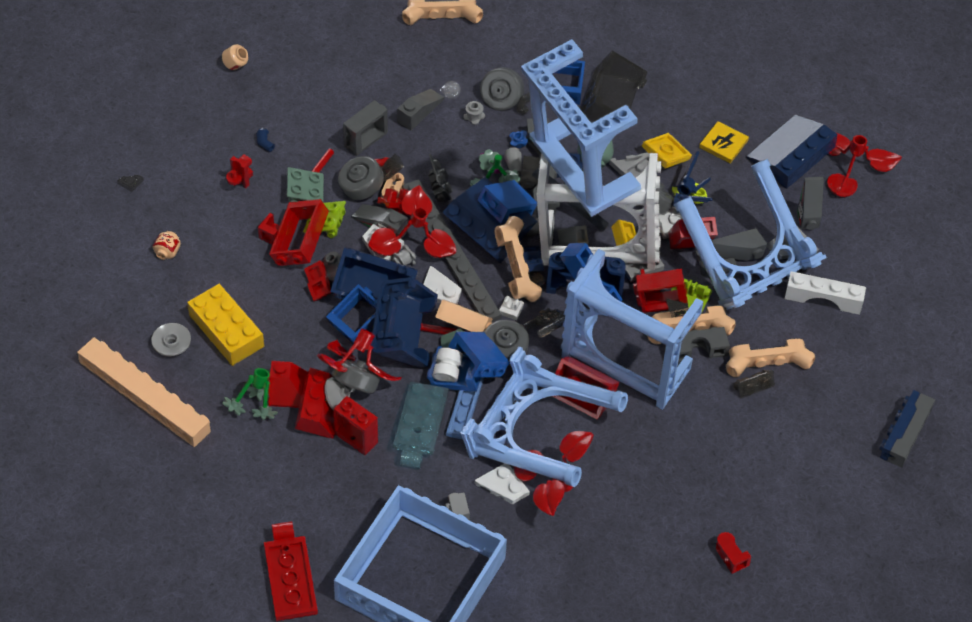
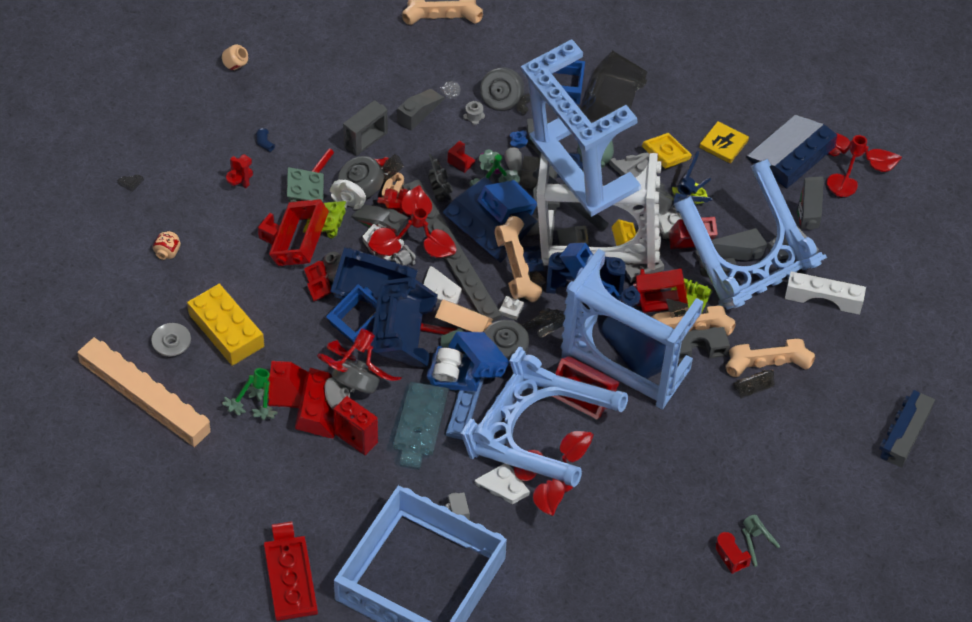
(348, 191): none -> white tile
(458, 158): none -> red panel
(637, 350): none -> dark blue windscreen
(755, 528): none -> sand green plant

